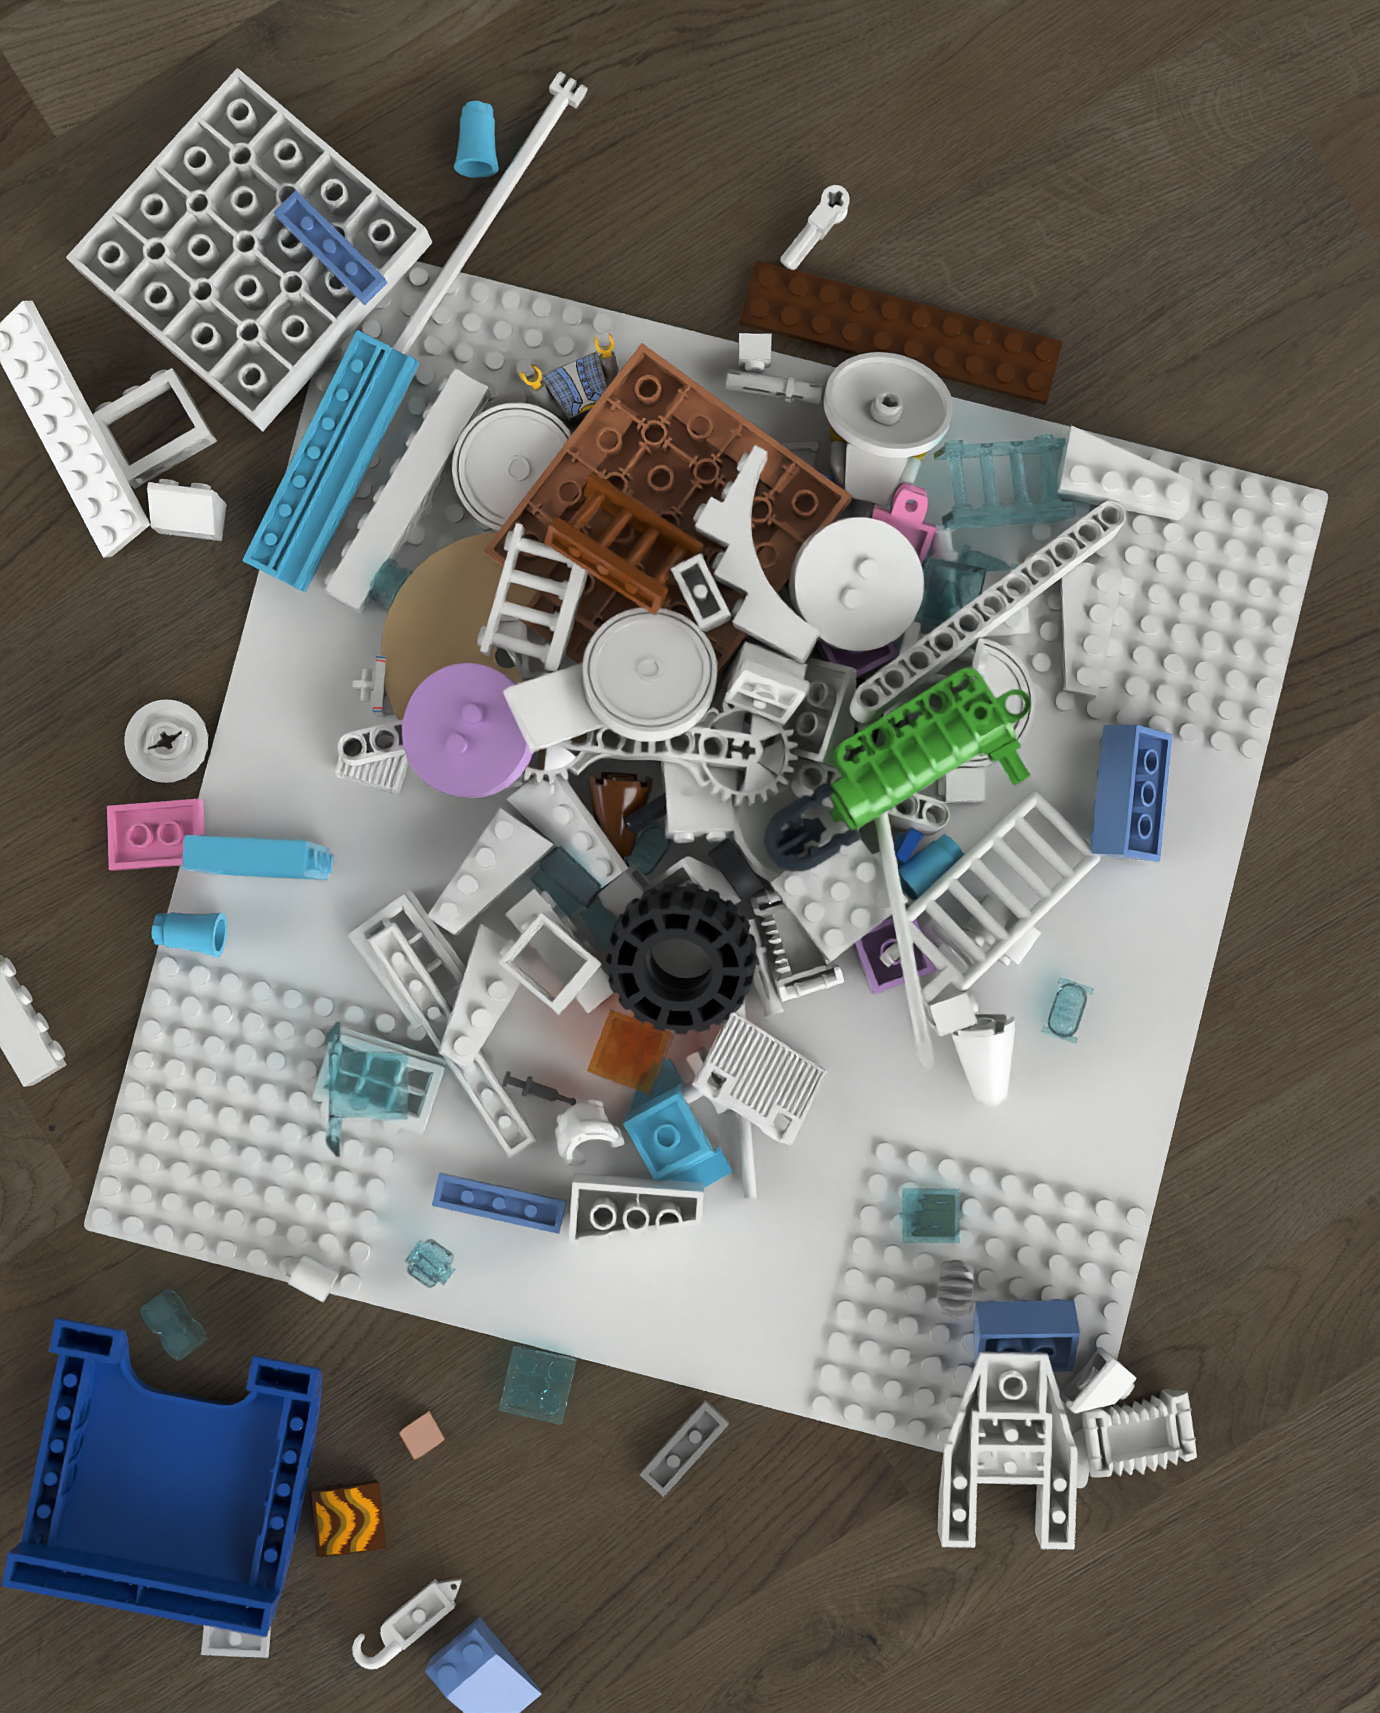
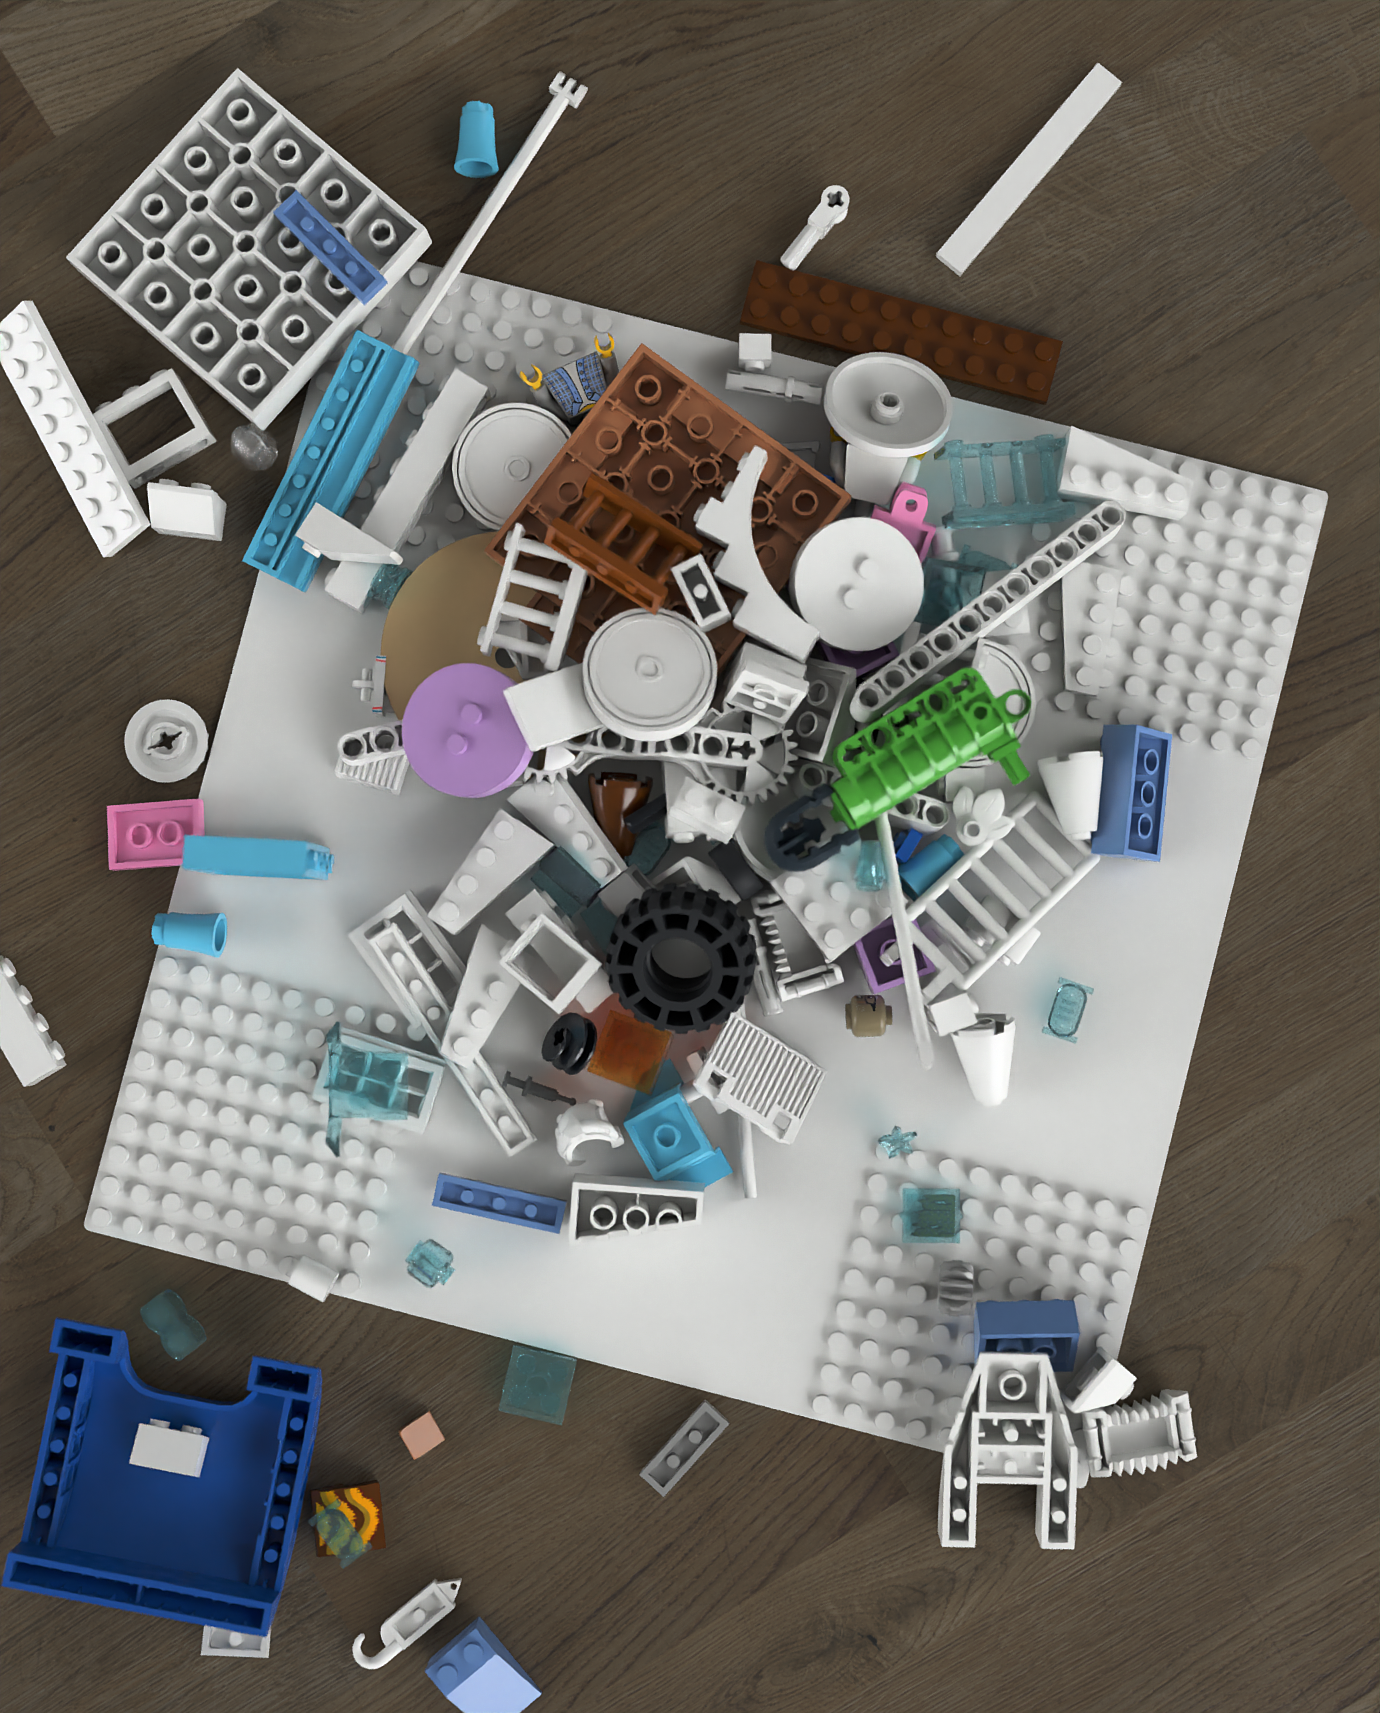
(169, 1449): none -> white piece
(254, 447): none -> clear head
(339, 1534): none -> clear light blue piece
(340, 540): none -> white slope
(570, 1043): none -> black piece
(707, 810): none -> white piece
(868, 1015): none -> dark tan head
(870, 868): none -> clear light blue cone
(897, 1142): none -> clear light blue plant
(984, 812): none -> white plate
(1028, 169): none -> white tile
(1074, 790): none -> white cone

